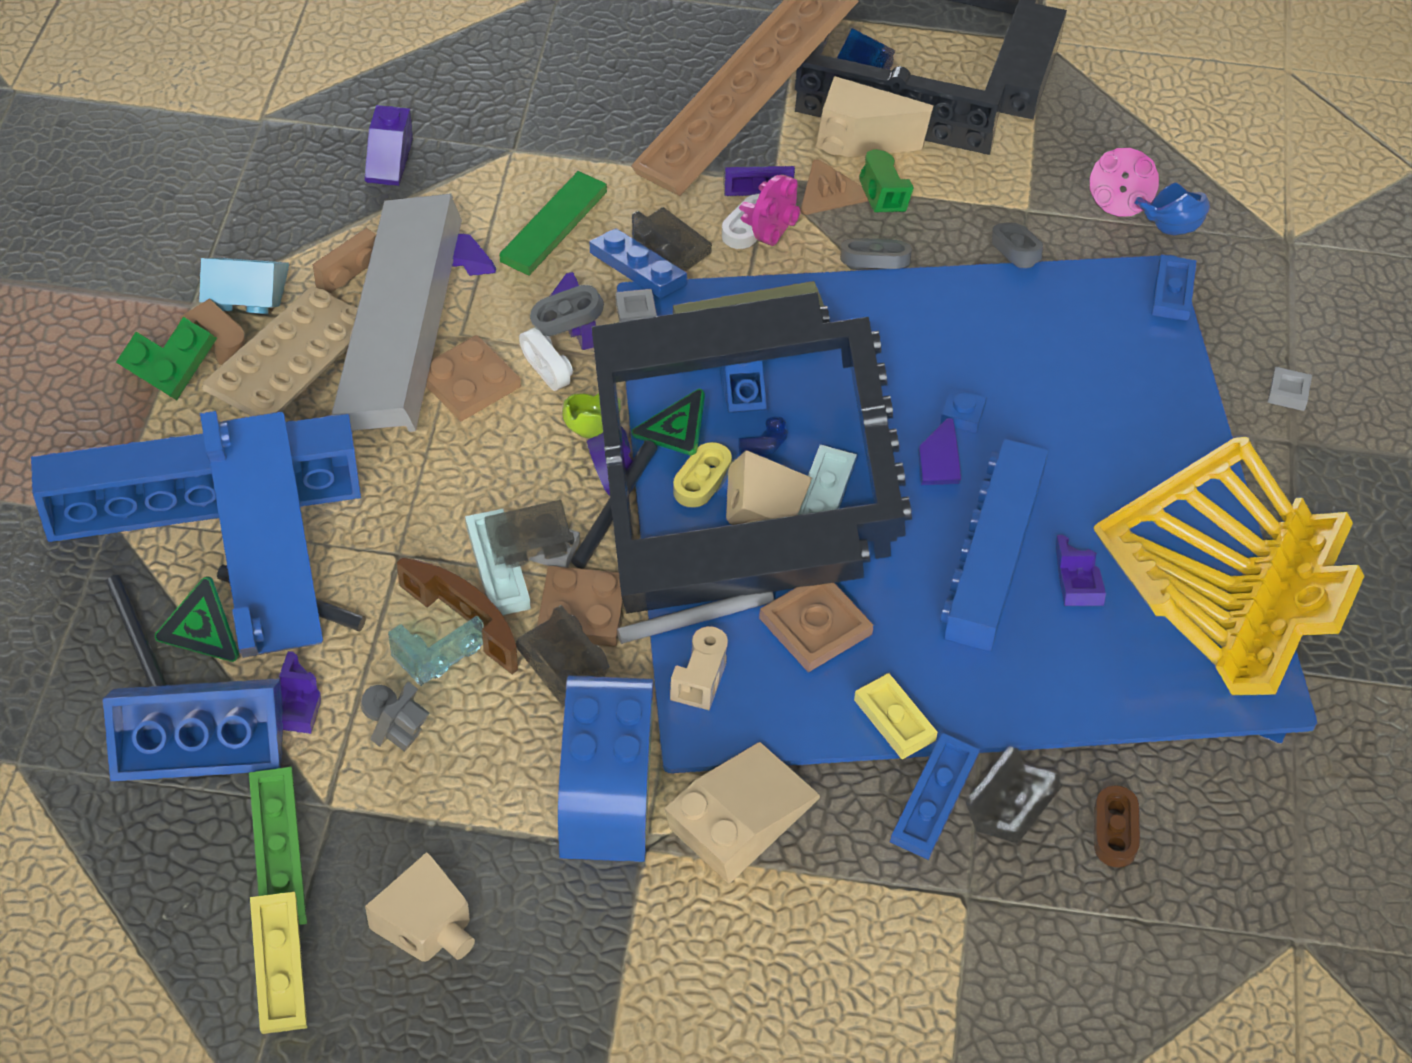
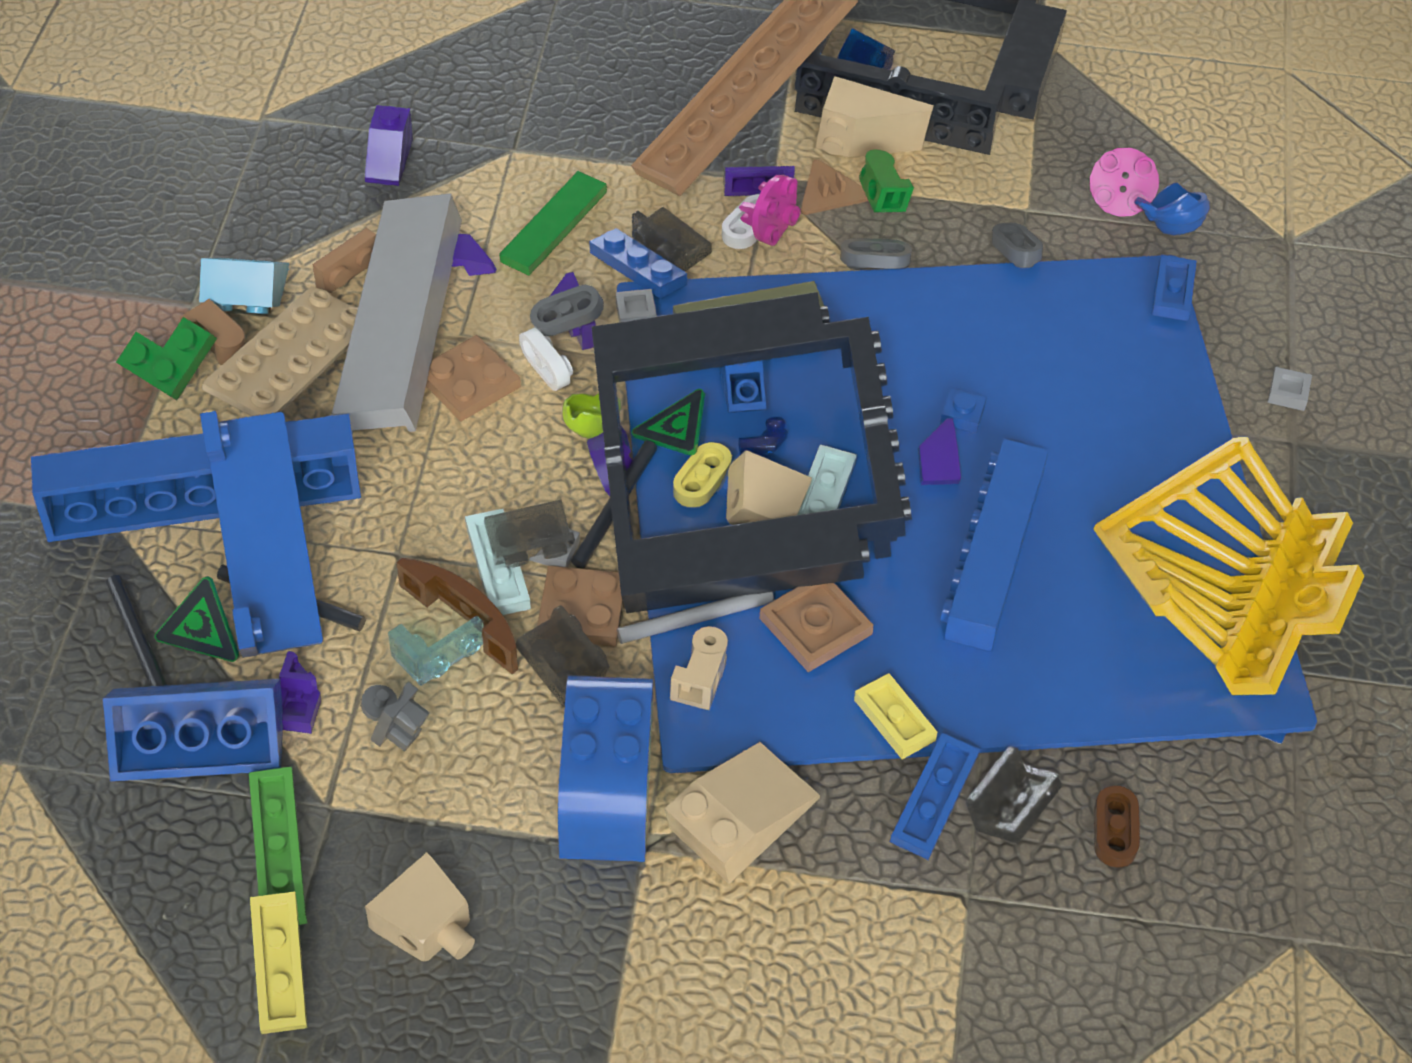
(1078, 575): dark purple slope -> none

